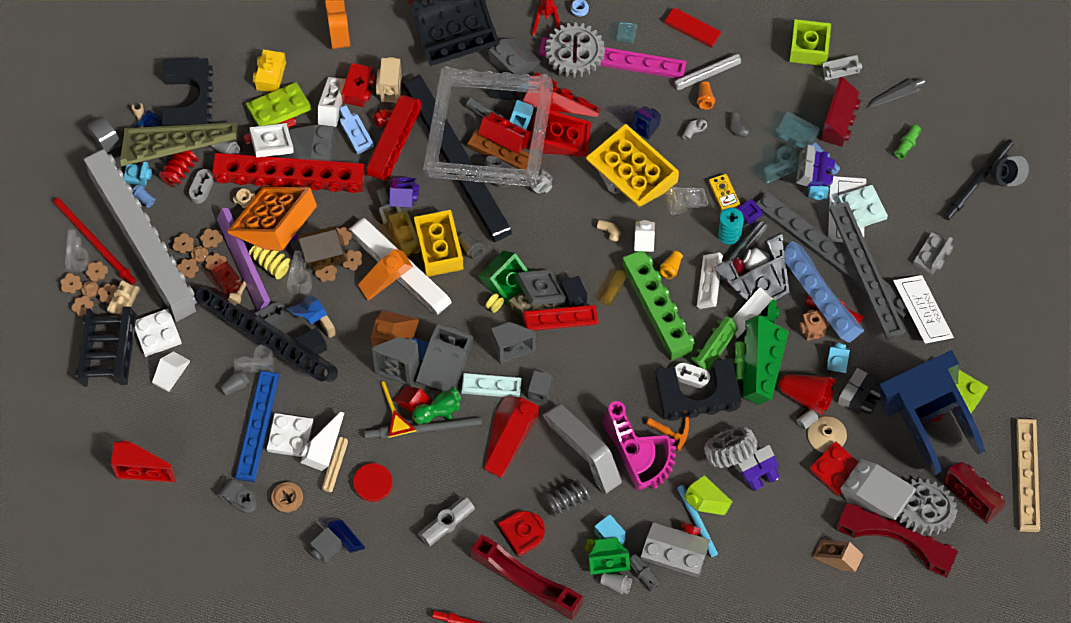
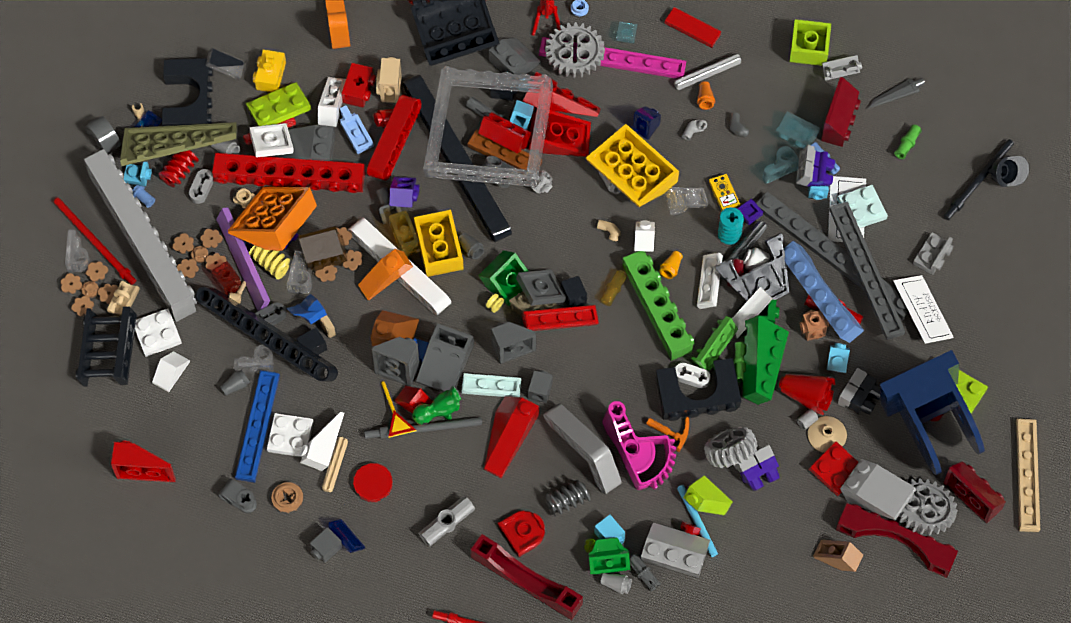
(225, 63): none -> tile

